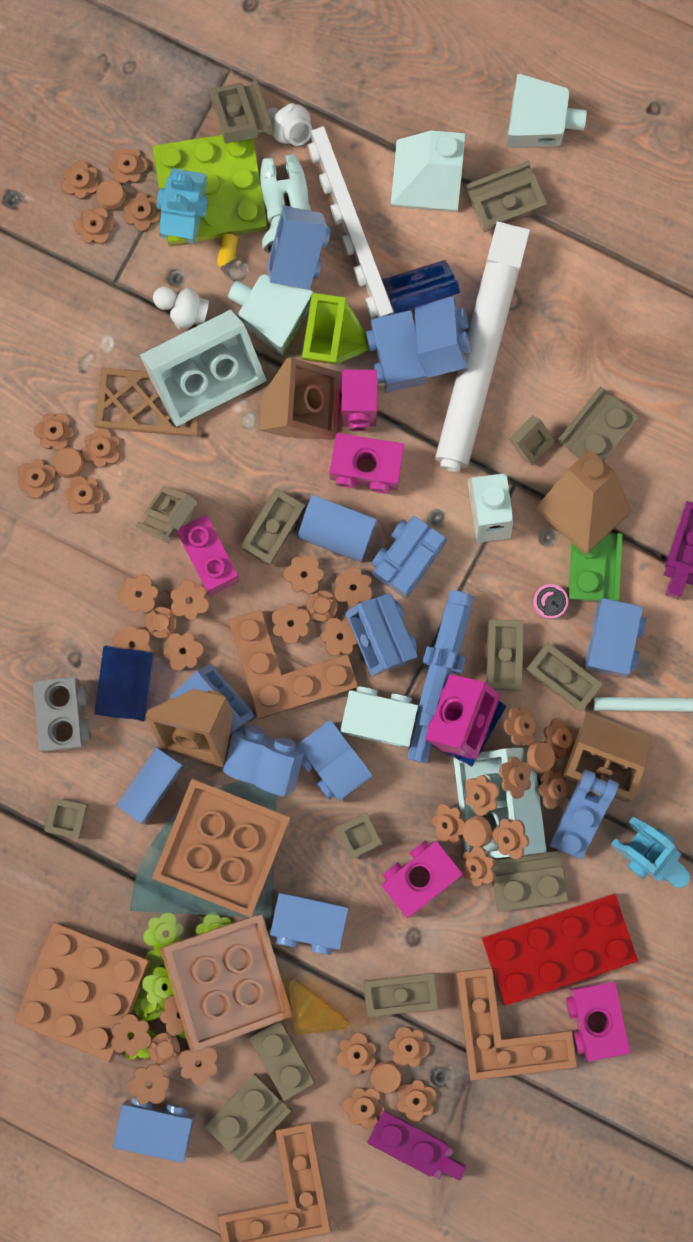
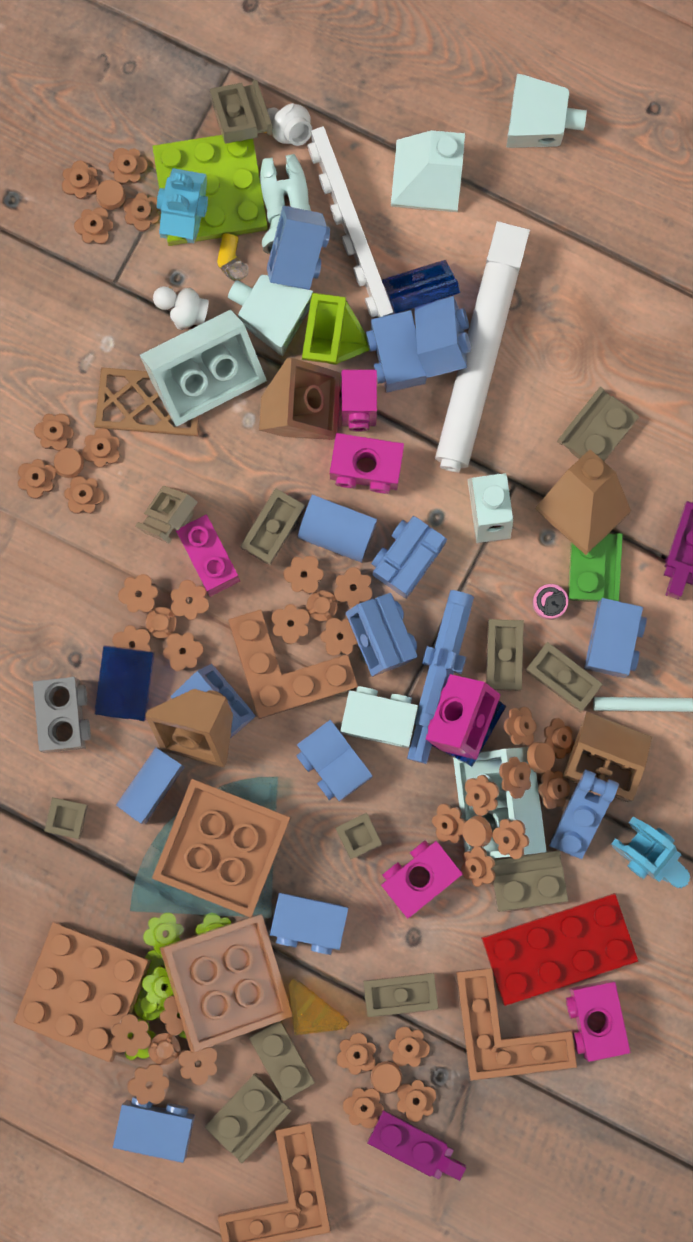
(263, 761): medium blue brick -> none
(506, 196): dark tan plate -> none
(532, 440): dark tan plate -> none

